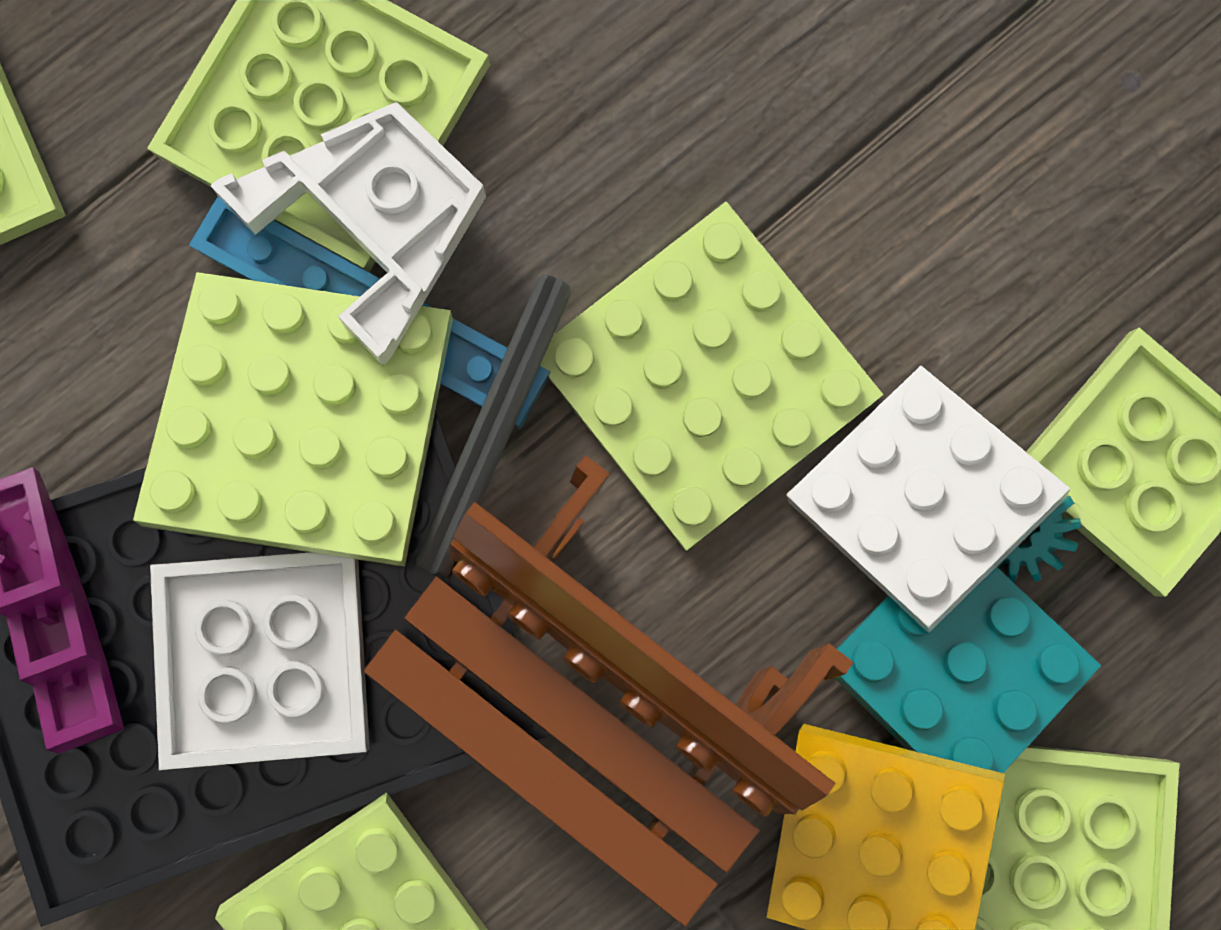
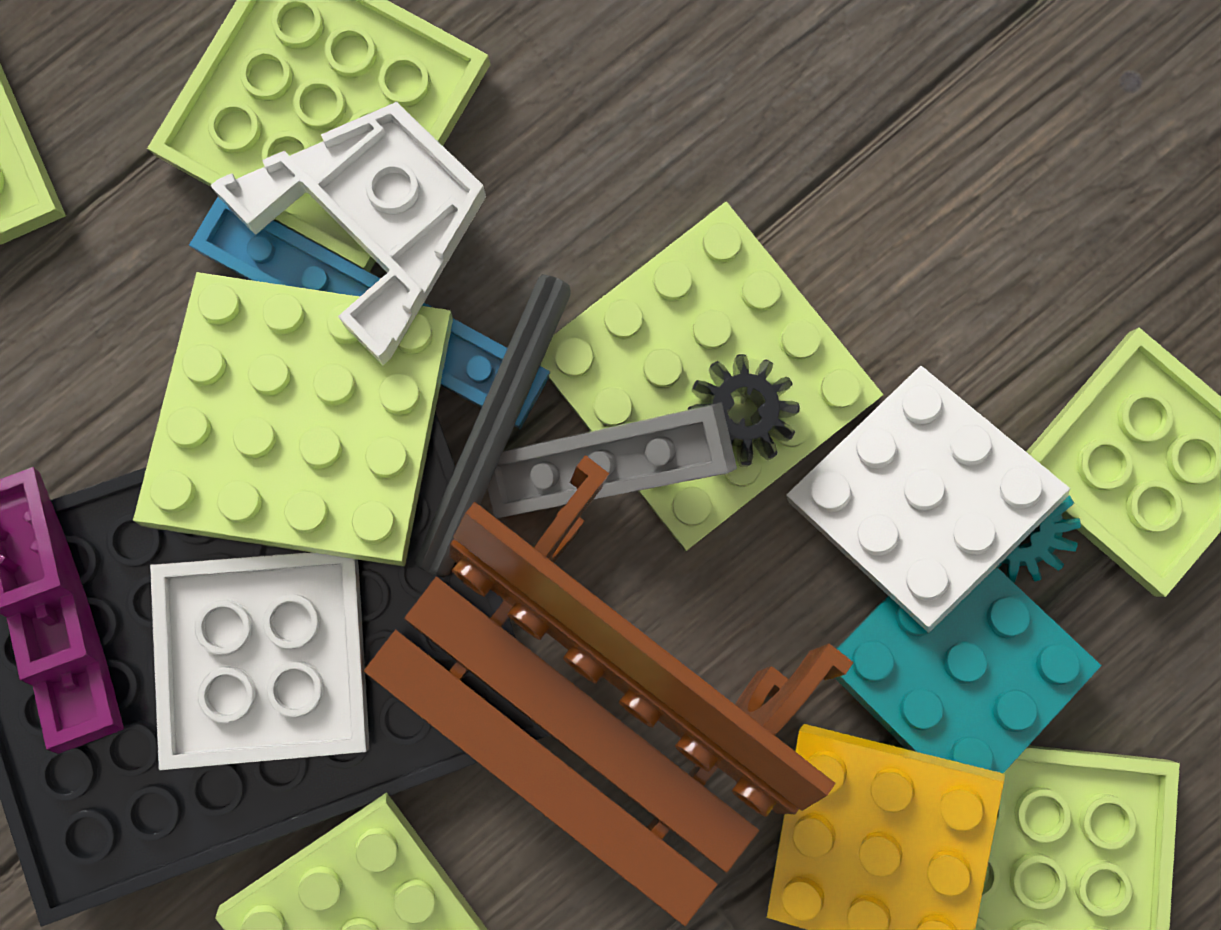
(635, 454): none -> light grey plate
(762, 394): none -> black gear

